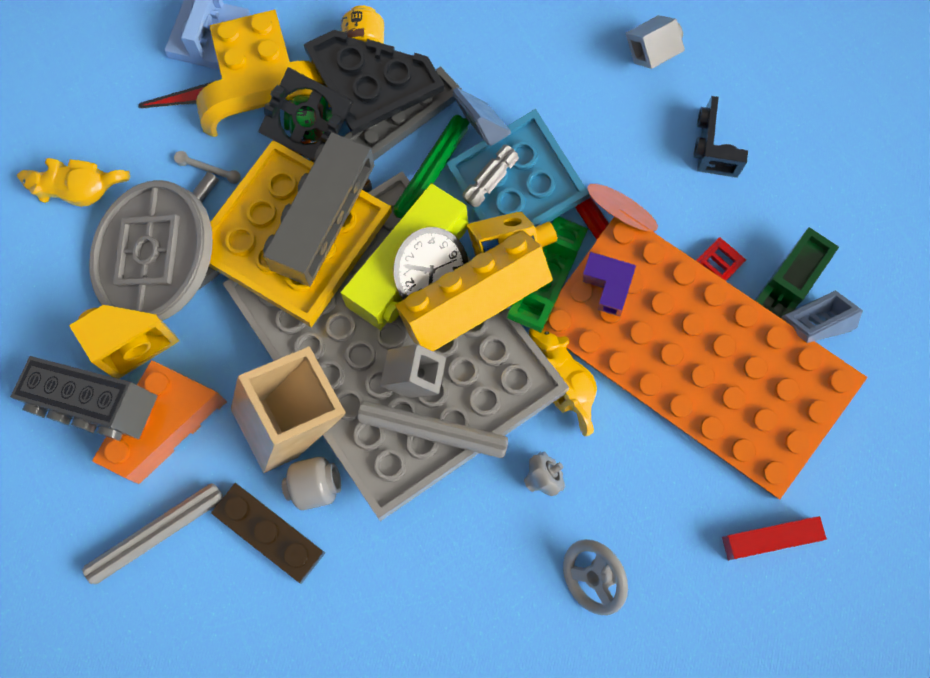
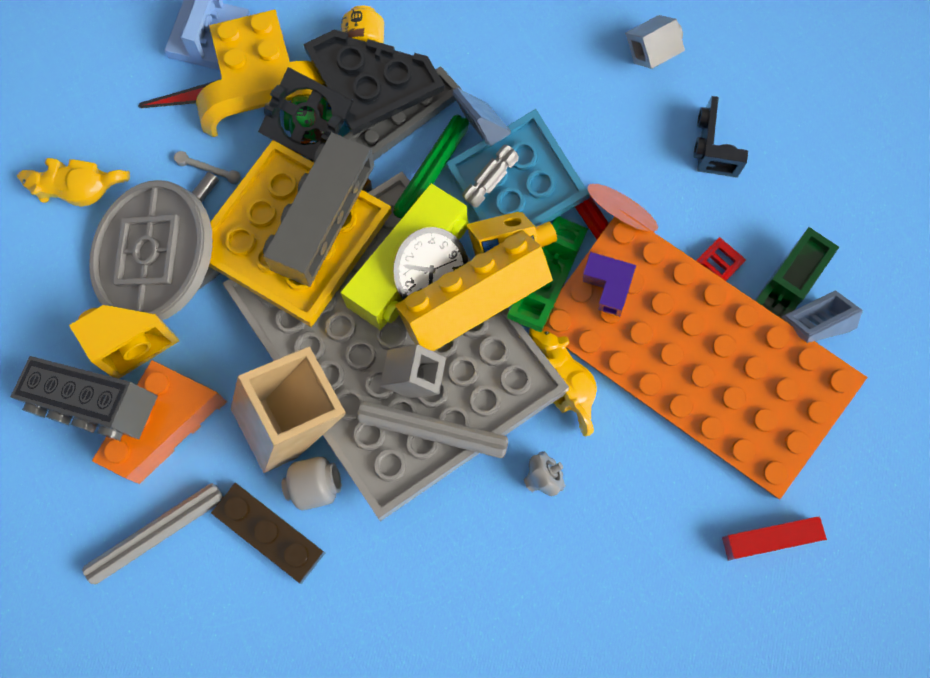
(600, 575): light grey piece -> none

